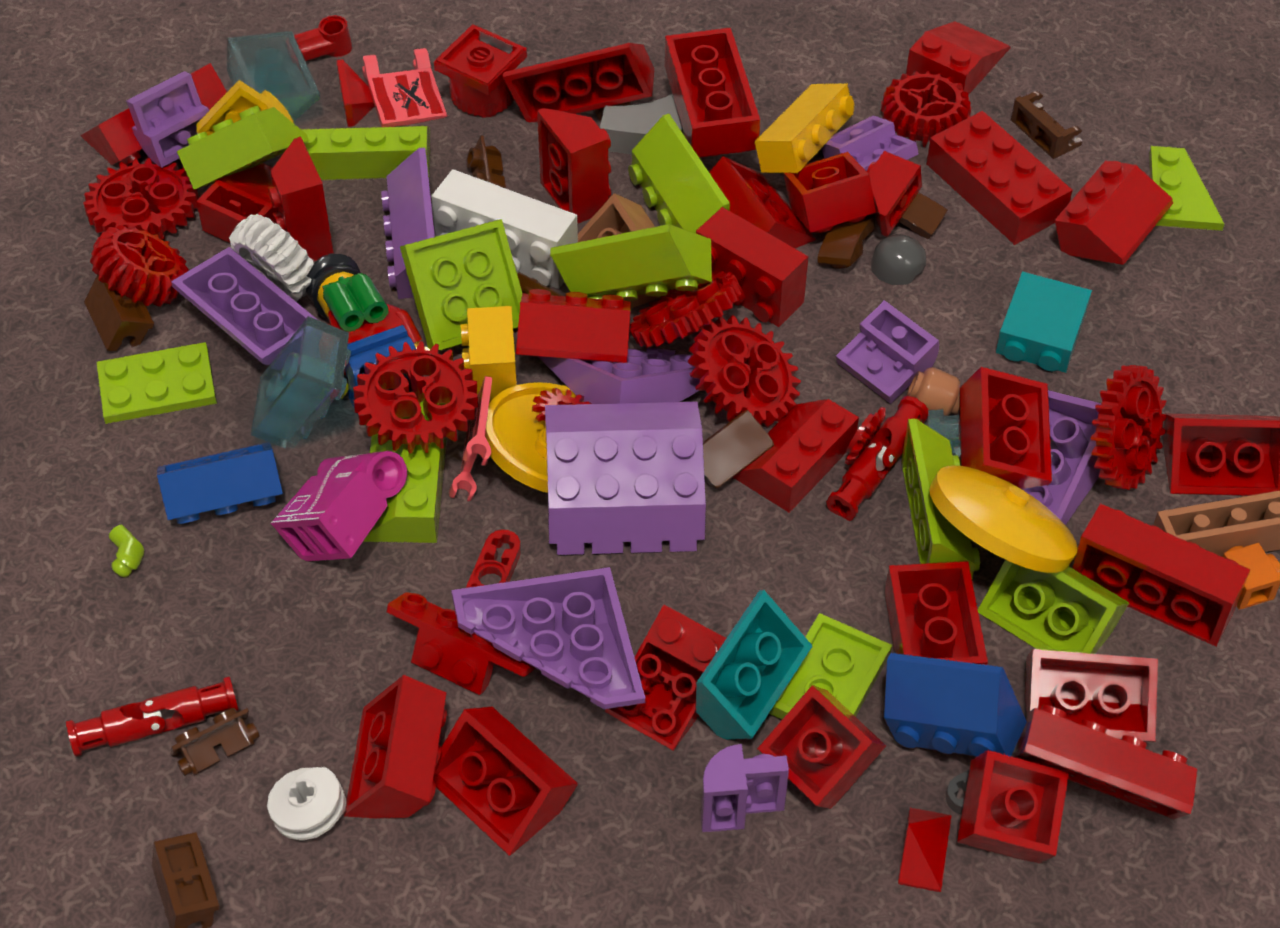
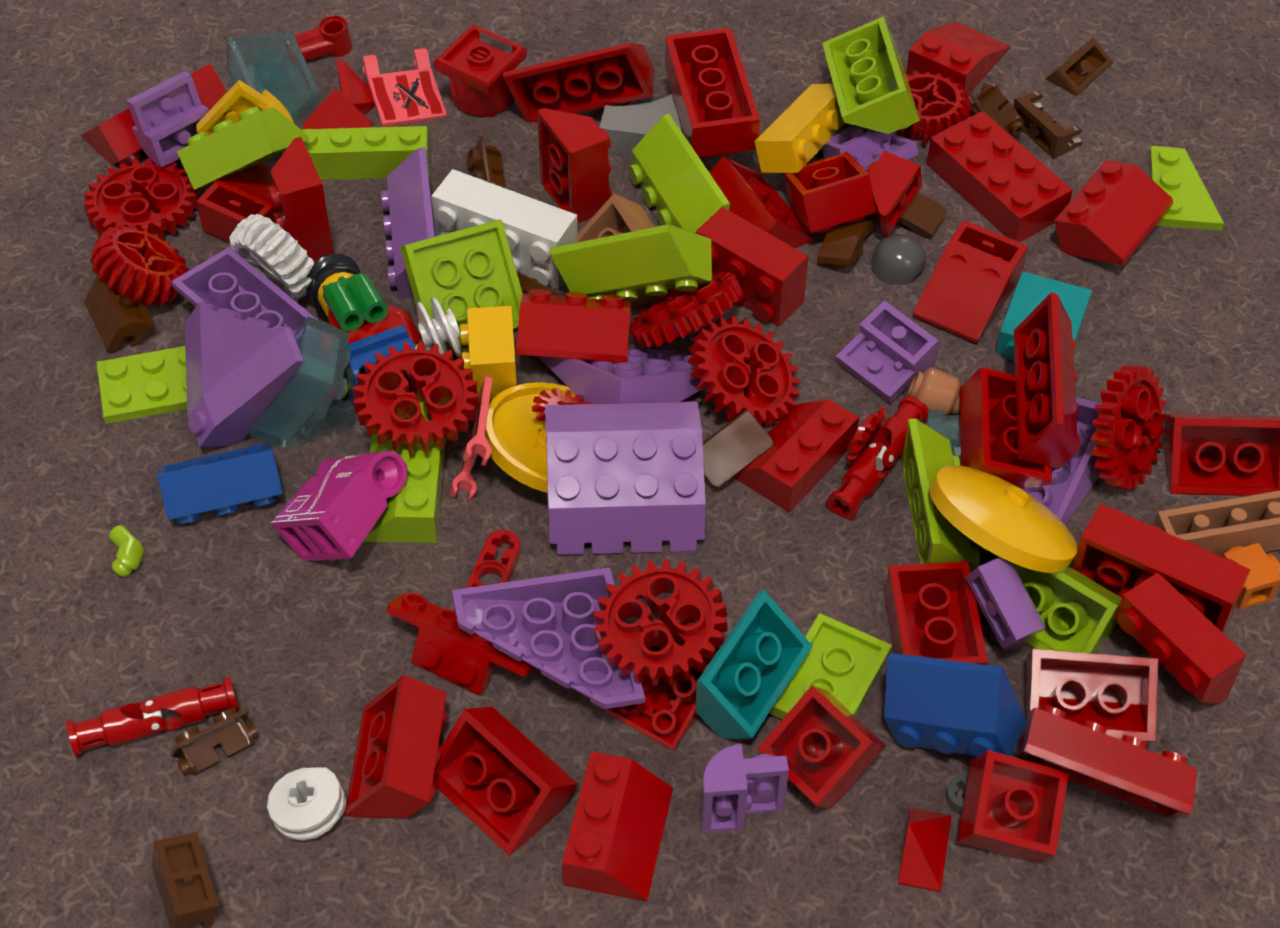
(233, 372): none -> medium lavender slope
(336, 113): none -> red slope
(439, 329): none -> white piece
(616, 828): none -> red slope
(631, 642): none -> red gear
(870, 79): none -> lime slope
(971, 281): none -> red slope
(991, 101): none -> reddish brown hinge
(1005, 603): none -> medium lavender brick
(1046, 386): none -> red slope
(1081, 68): none -> reddish brown slope
(1181, 639): none -> red slope

